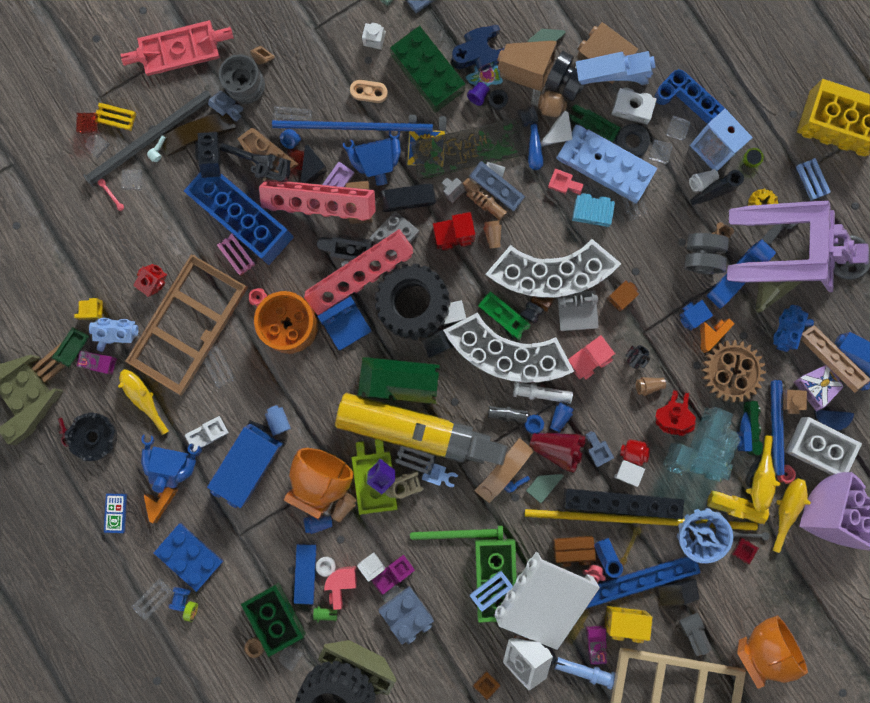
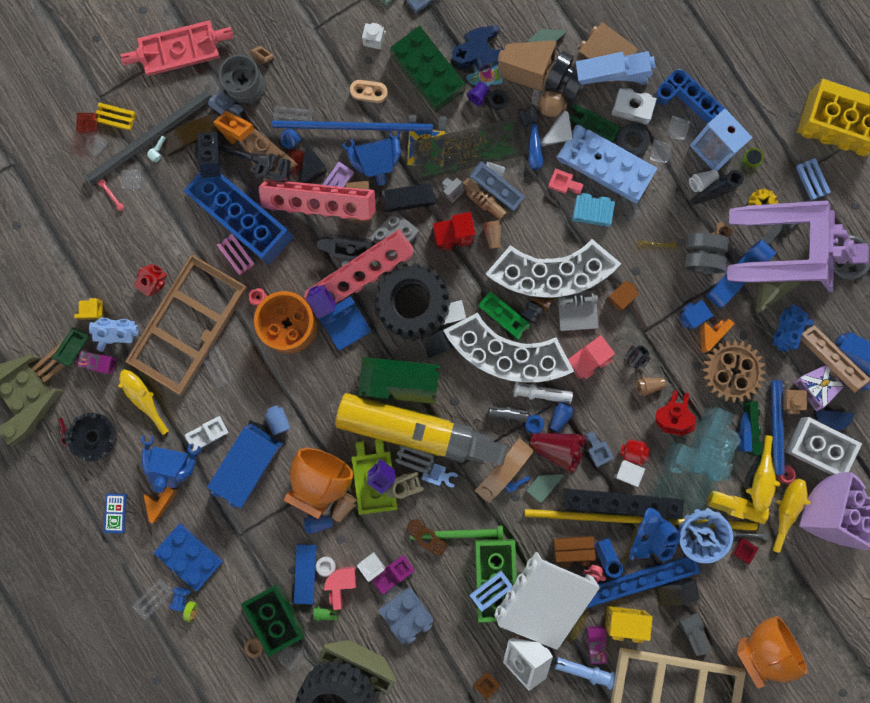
(233, 127): none -> orange slope
(320, 301): none -> dark purple brick
(417, 529): none -> reddish brown piece
(661, 537): none -> blue piece
(672, 245): none -> clear yellow hinge

